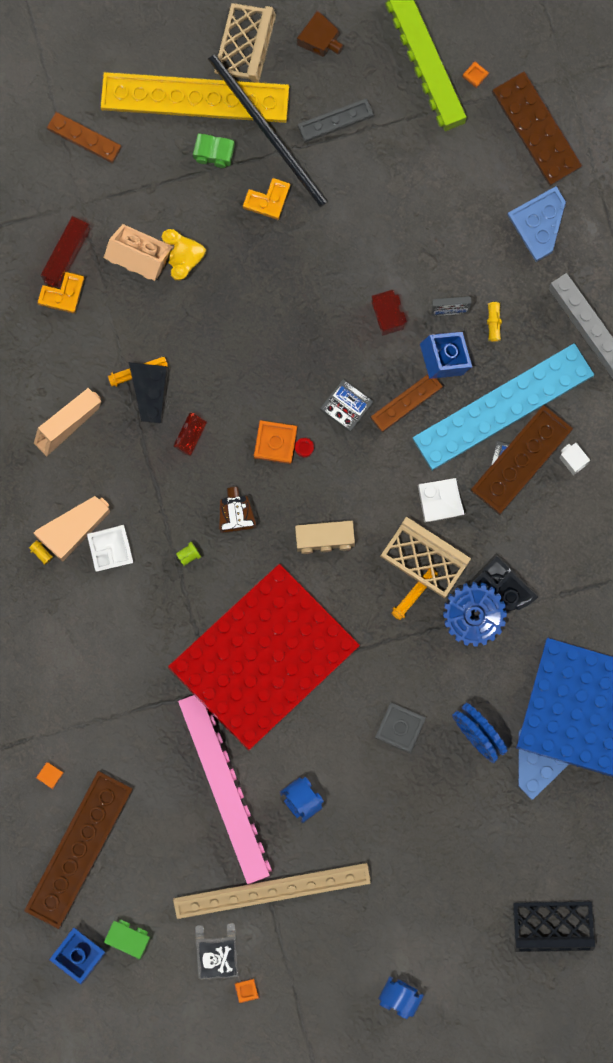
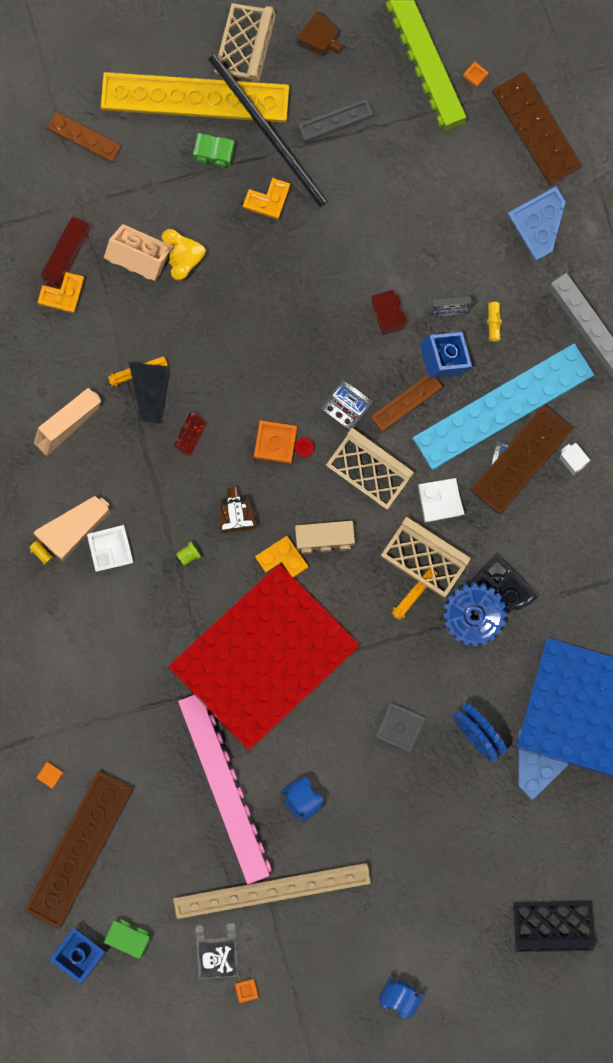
(284, 553): none -> light orange plate
(380, 455): none -> tan fence

